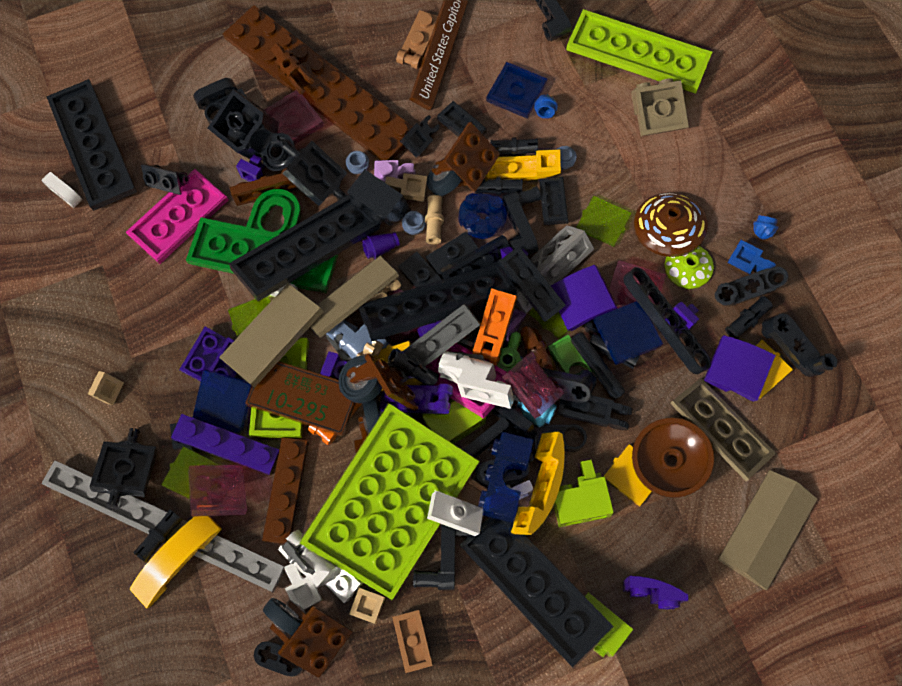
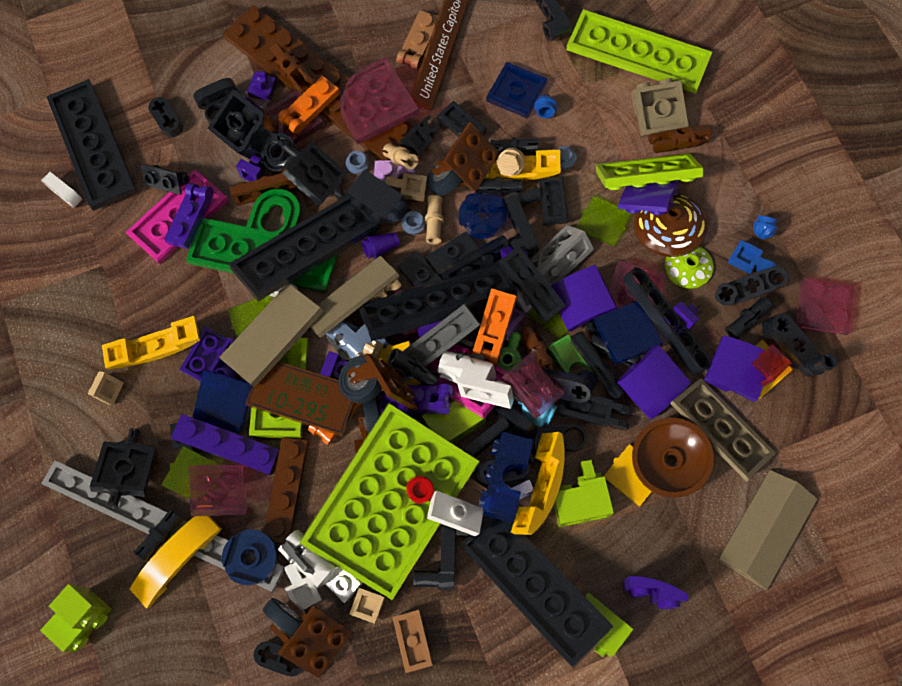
(75, 617): none -> lime brick
(152, 346): none -> yellow slope
(161, 119): none -> black beam
(189, 215): none -> dark purple plate
(242, 544): none -> dark blue plate
(262, 86): none -> dark purple tile
(309, 105): none -> orange plate
(375, 101): none -> clear pink plate
(400, 156): none -> tan pin
(419, 489): none -> red tile
(511, 162): none -> tan piece
(649, 170): none -> lime plate
(652, 197): none -> dark purple slope
(654, 382): none -> dark purple slope
(679, 138): none -> reddish brown hinge
(770, 364): none -> clear red panel
(825, 306): none -> clear pink plate

